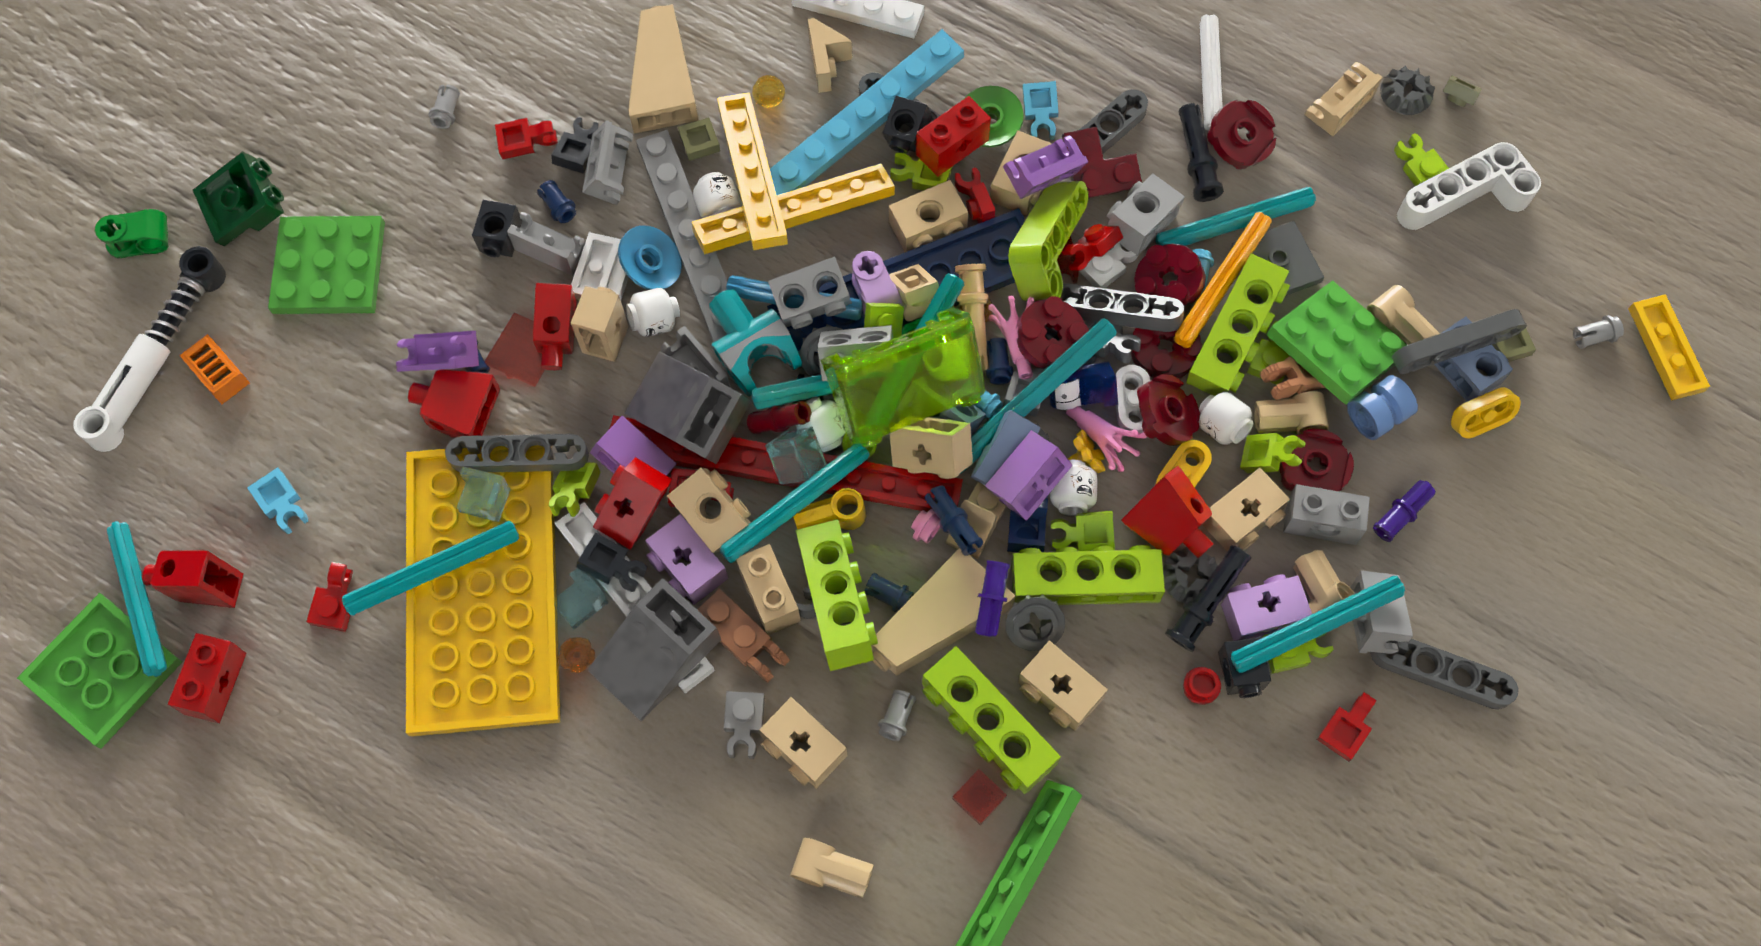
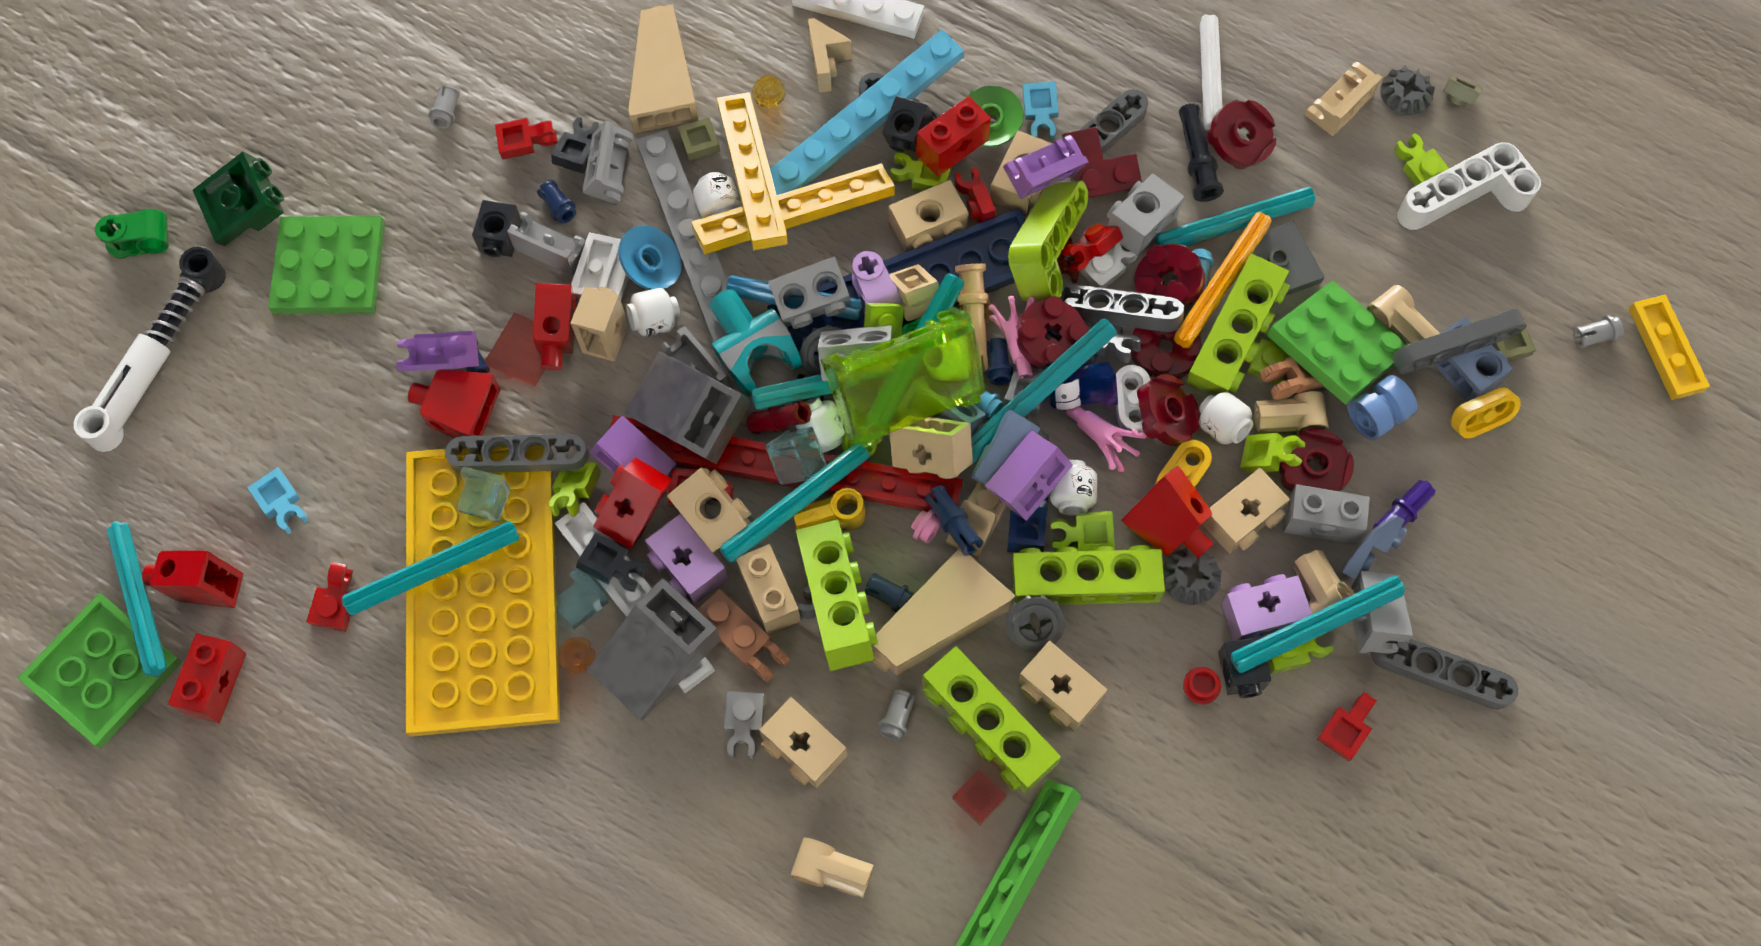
(227, 386): orange slope -> none
(992, 598): dark purple axle -> none
(1086, 452): yellow plant -> none
(1199, 612): black pin -> none
(1382, 537): none -> sand blue slope

